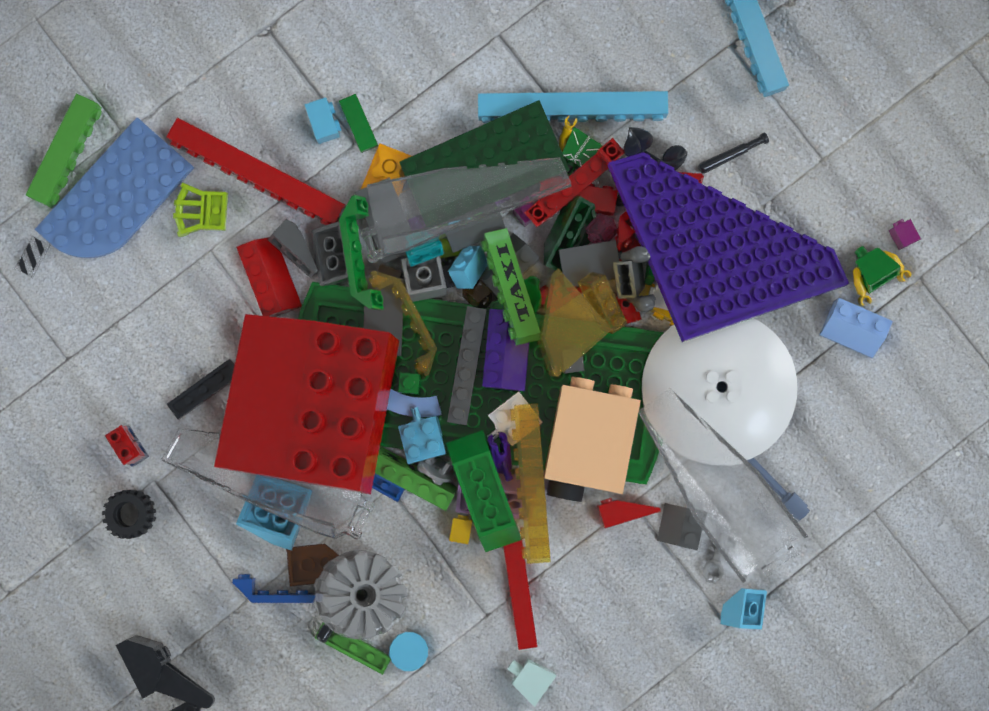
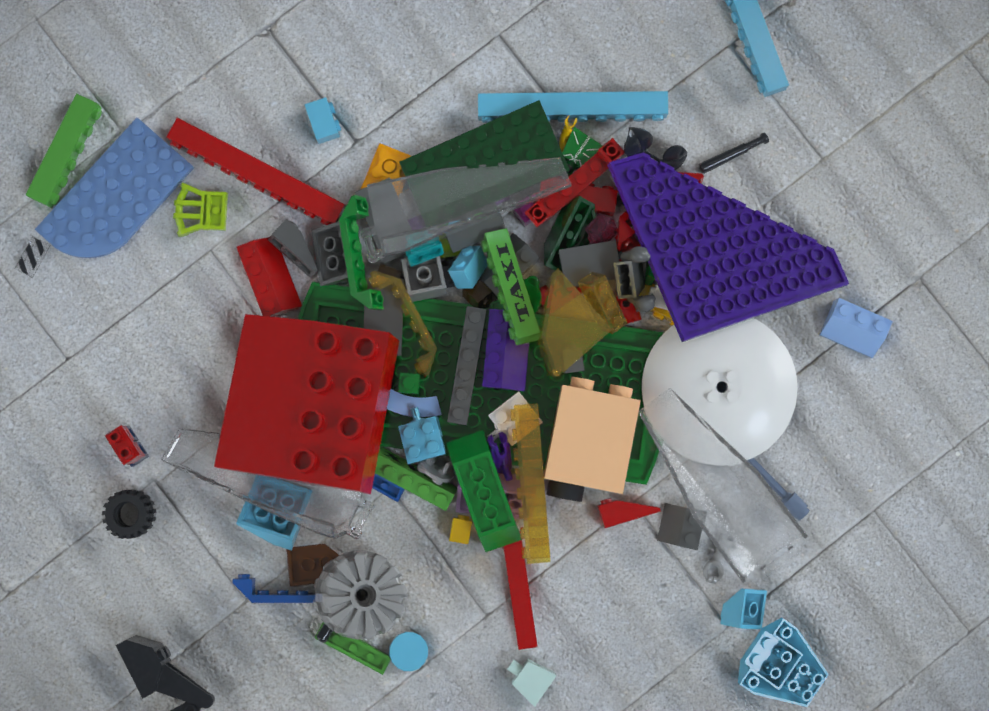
(202, 390): black plate -> none
(358, 123): green tile -> none
(781, 665): none -> medium azure wedge
(875, 270): green torso -> none
(904, 233): magenta brick -> none

